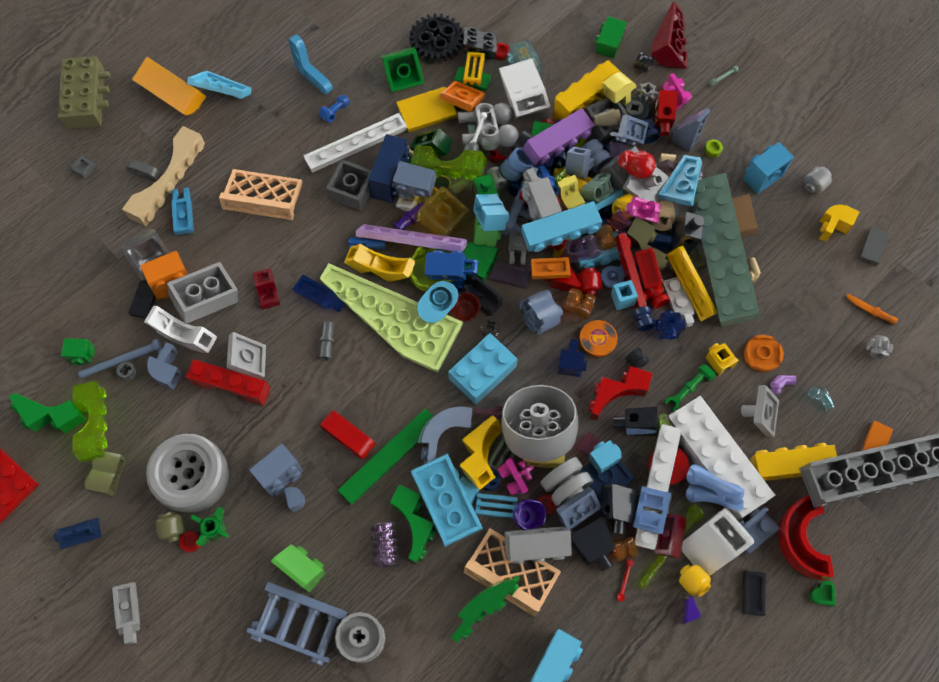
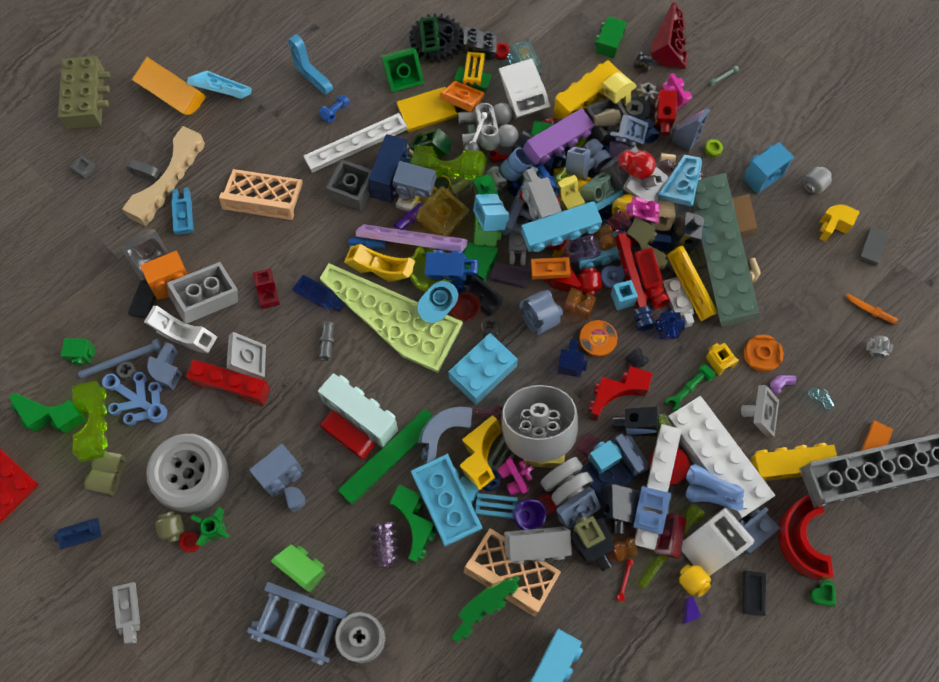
(137, 400): none -> medium blue plant
(359, 410): none -> light aqua brick
(426, 22): none -> dark green slope
(588, 531): none -> olive bracket
(631, 455): none -> sand blue bracket

